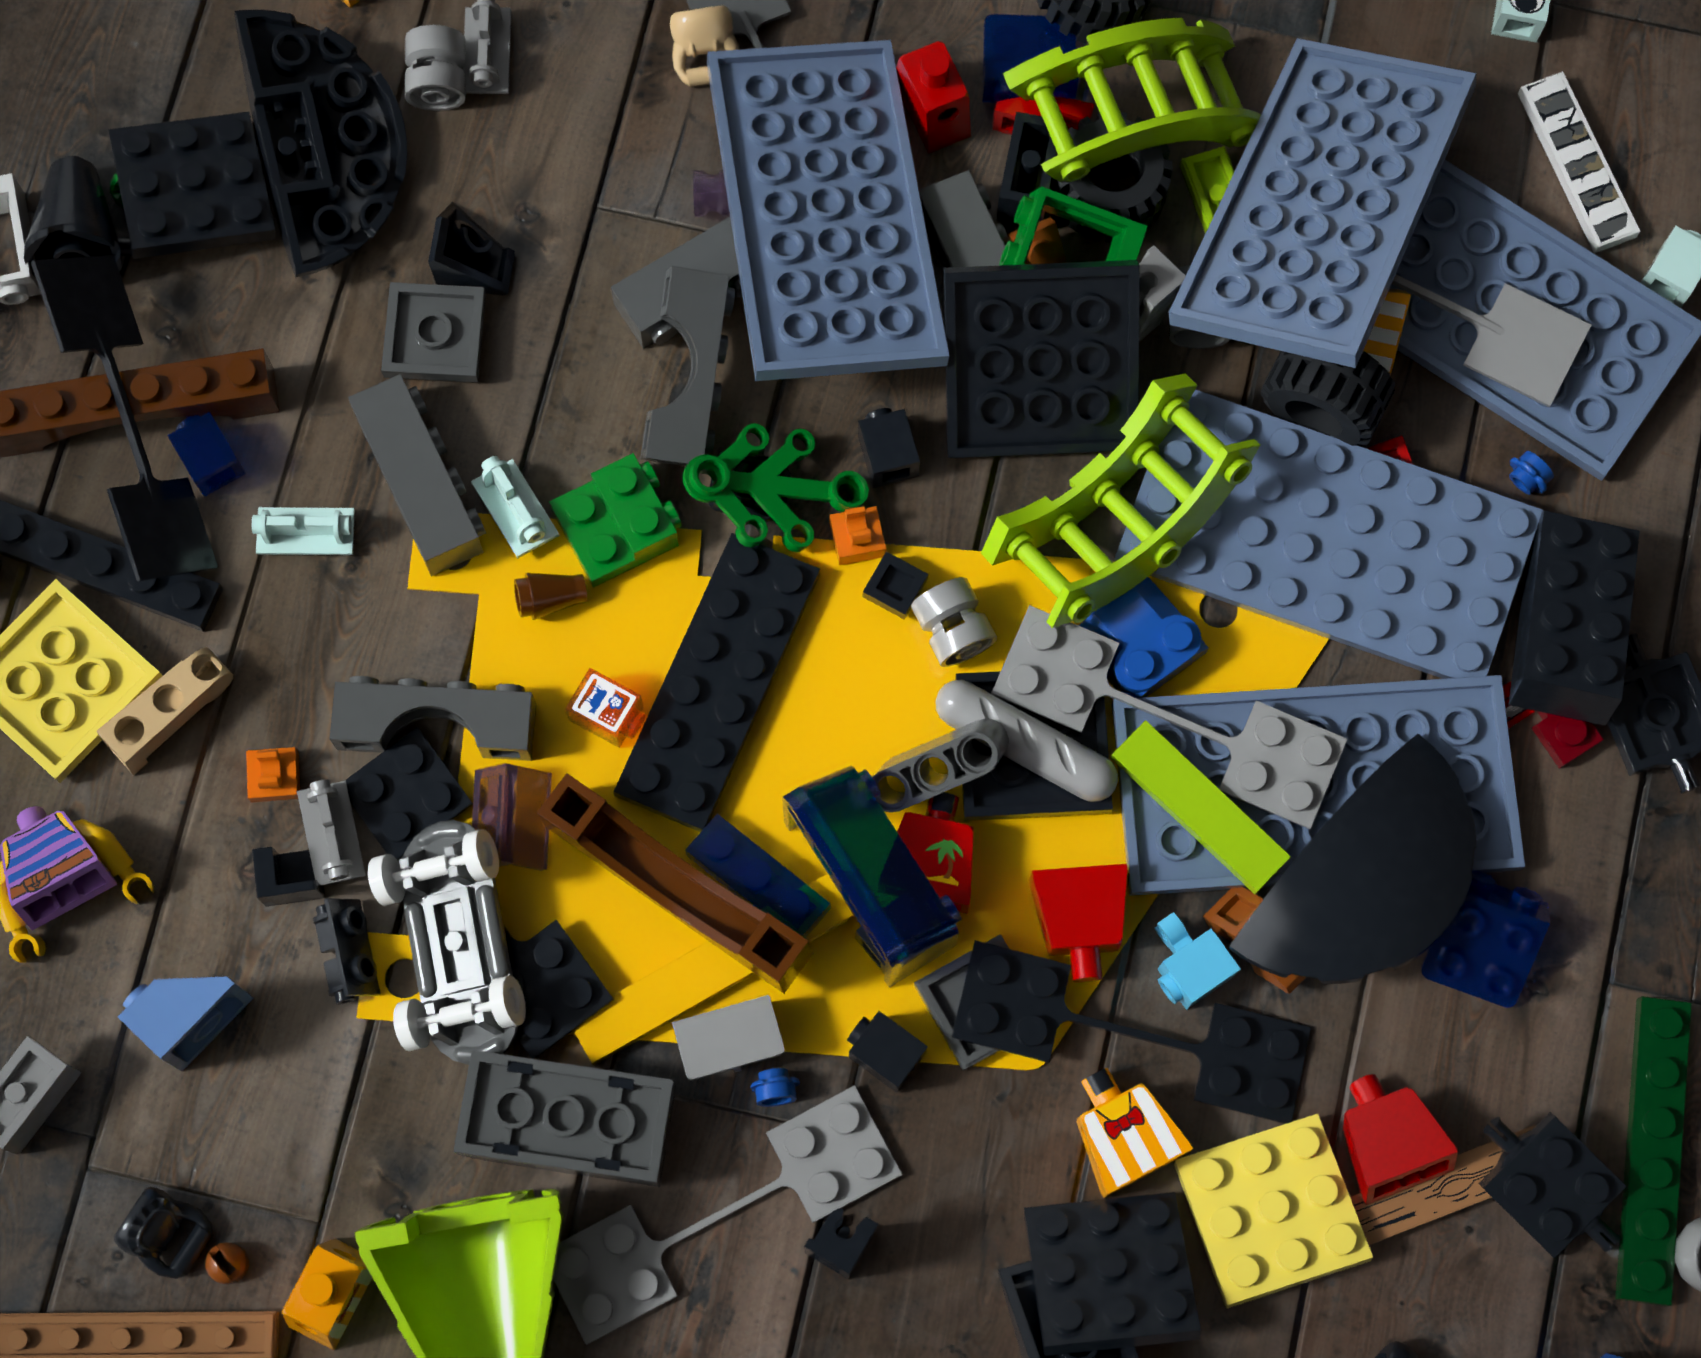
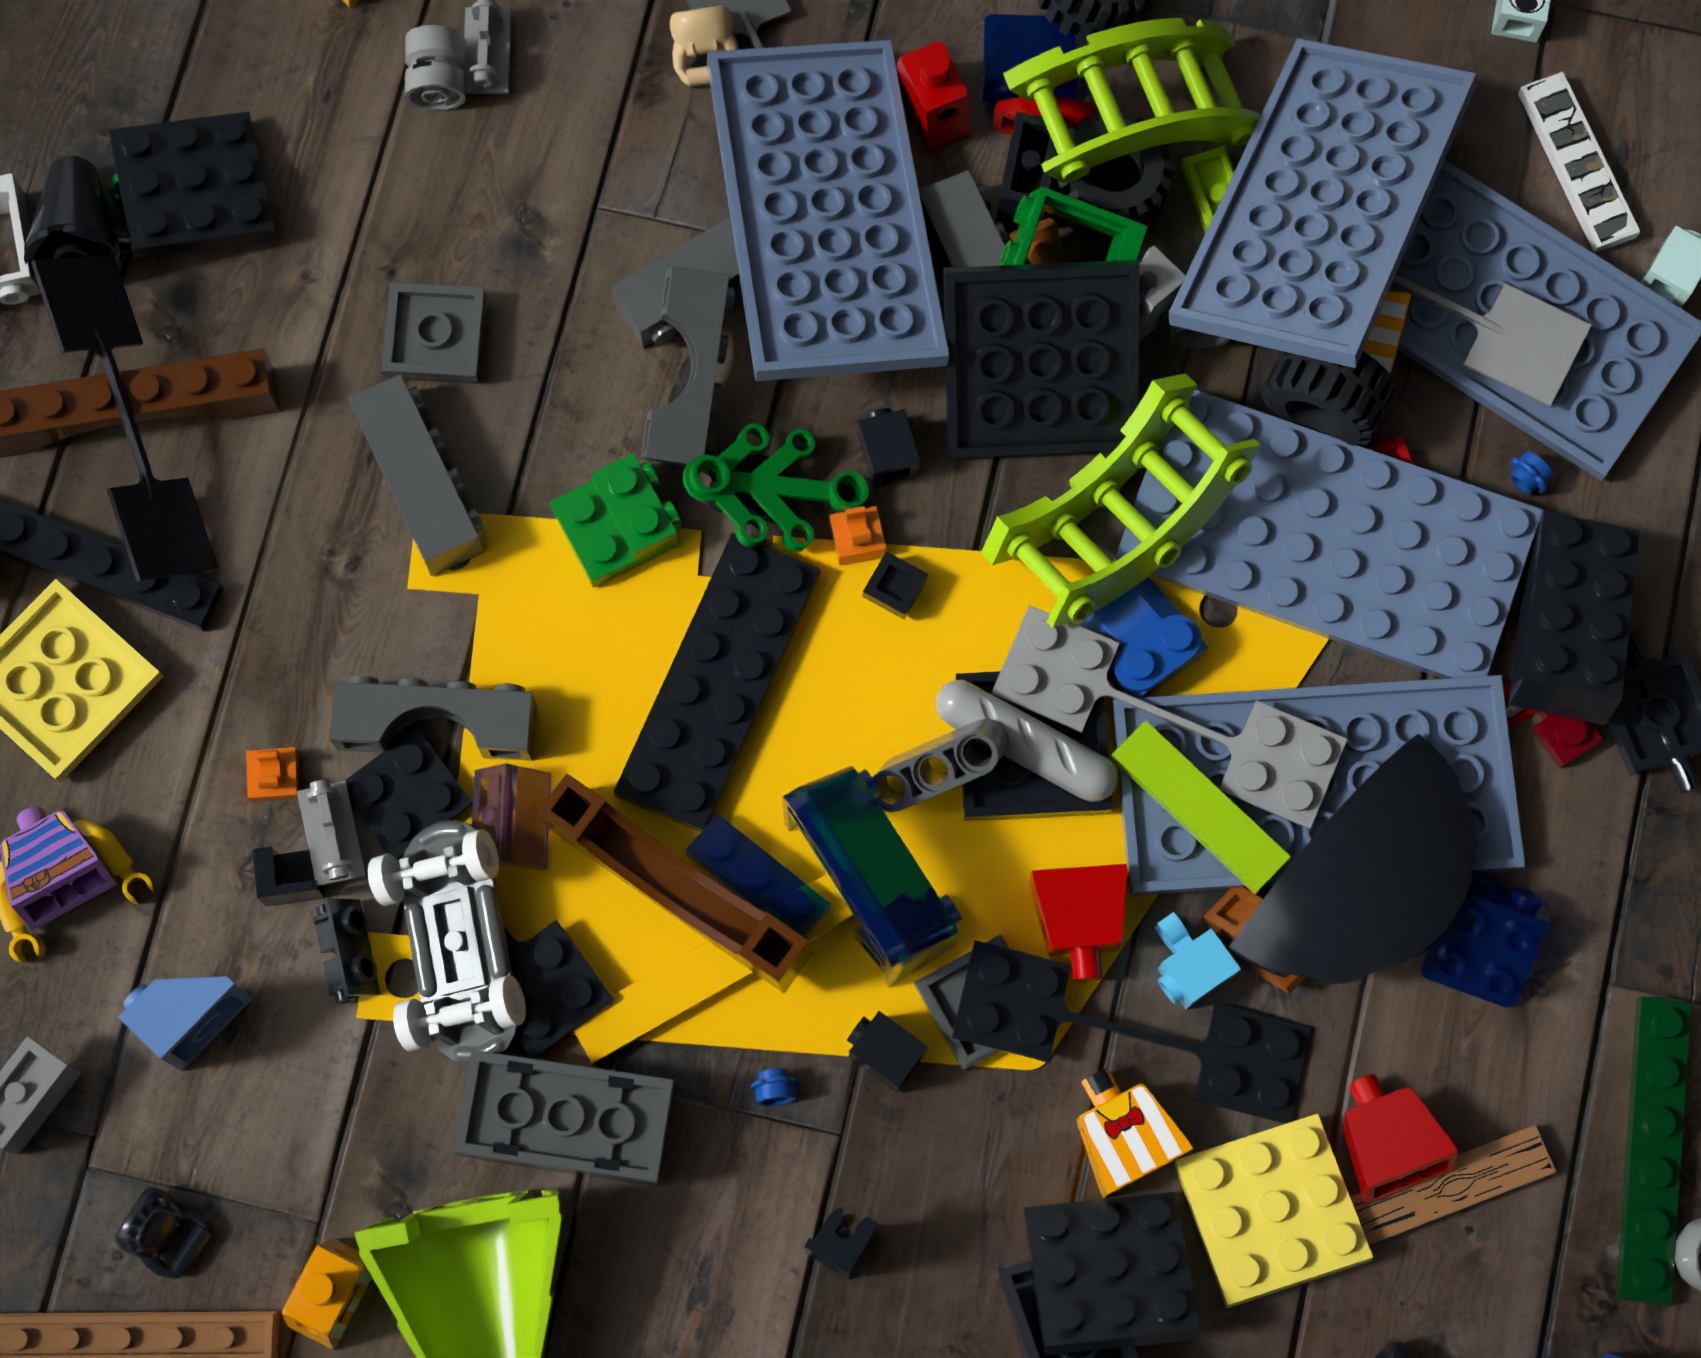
(164, 708): tan leg -> none
(205, 453): clear blue brick -> none
(234, 1255): dark orange hinge -> none
(304, 531): light aqua hinge -> none
(323, 135): black brick -> none
(468, 255): black slope -> none
(513, 506): light aqua hinge -> none
(548, 593): reddish brown cone -> none
(606, 708): clear orange brick -> none
(617, 1270): light grey hinge -> none
(709, 194): clear purple wheel -> none
(728, 1038): light grey panel -> none
(941, 848): red torso -> none
(945, 607): light grey wheel -> none
(1551, 1184): black plate -> none

